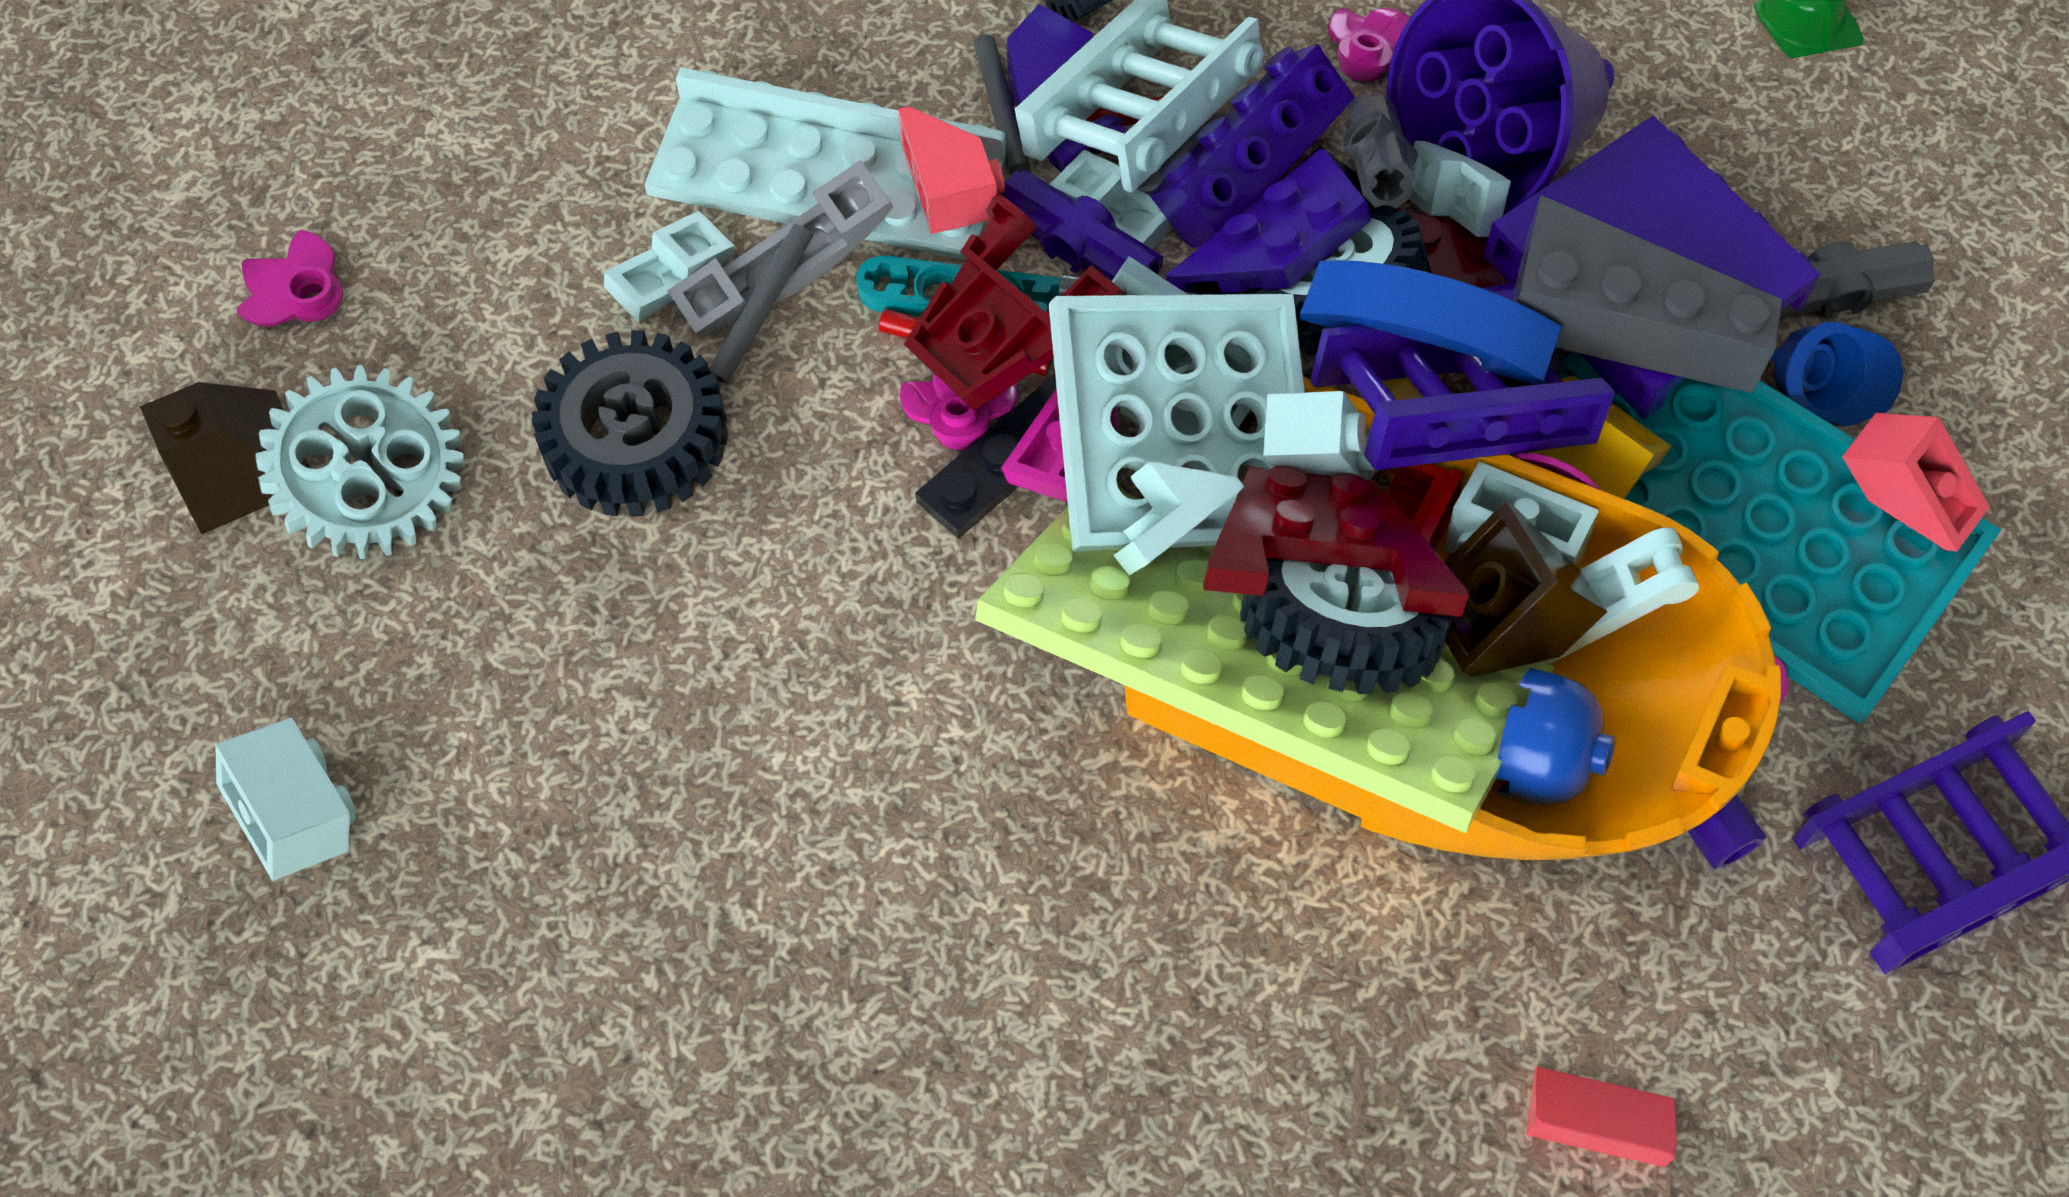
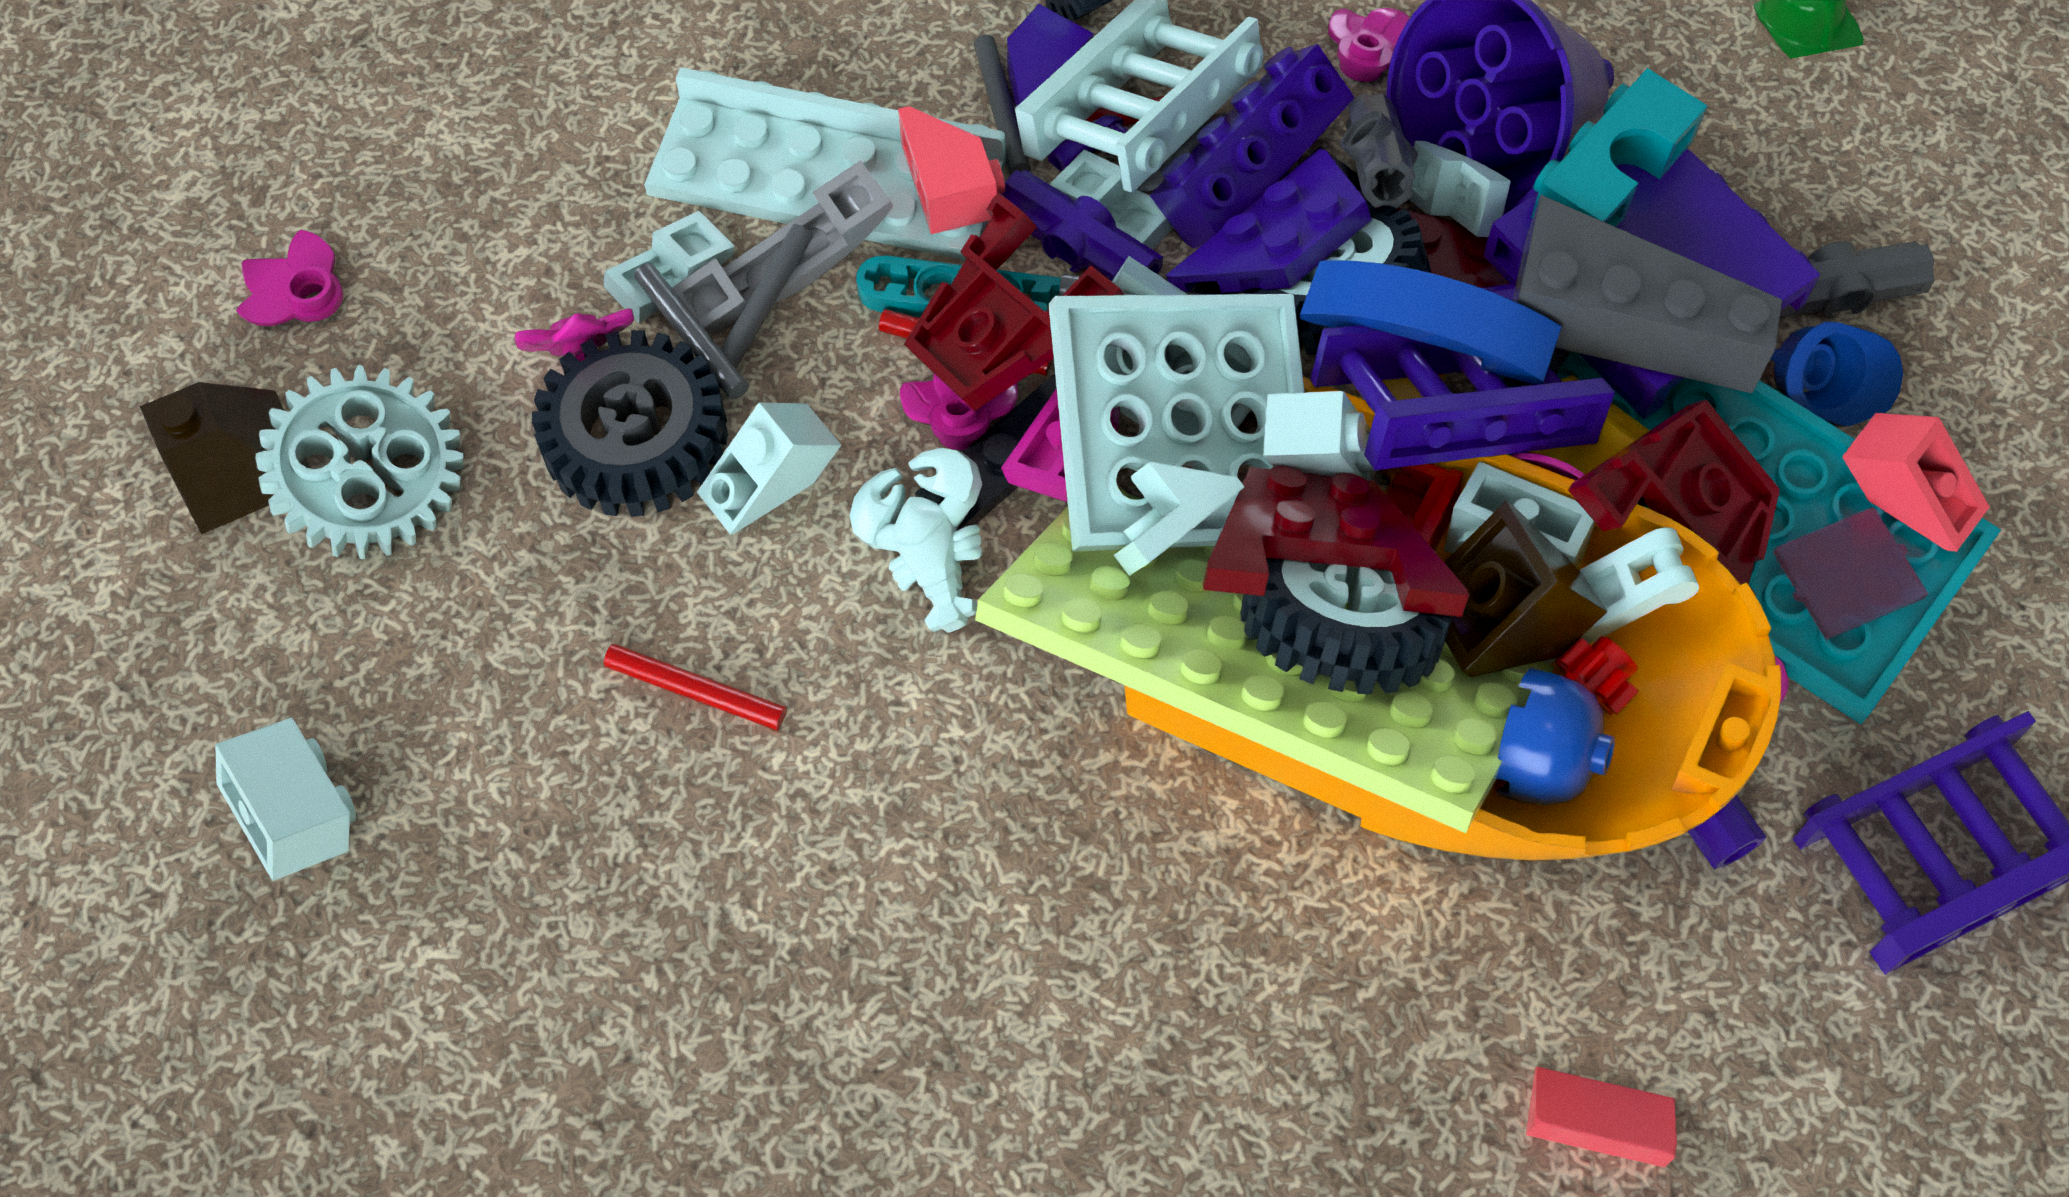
(572, 331): none -> dark pink plate
(691, 330): none -> dark grey bar
(695, 686): none -> red bar
(767, 463): none -> light aqua slope
(925, 531): none -> light aqua animal
(1602, 670): none -> red gear
(1640, 127): none -> teal arch
(1694, 475): none -> dark red wing
(1850, 573): none -> clear pink piece

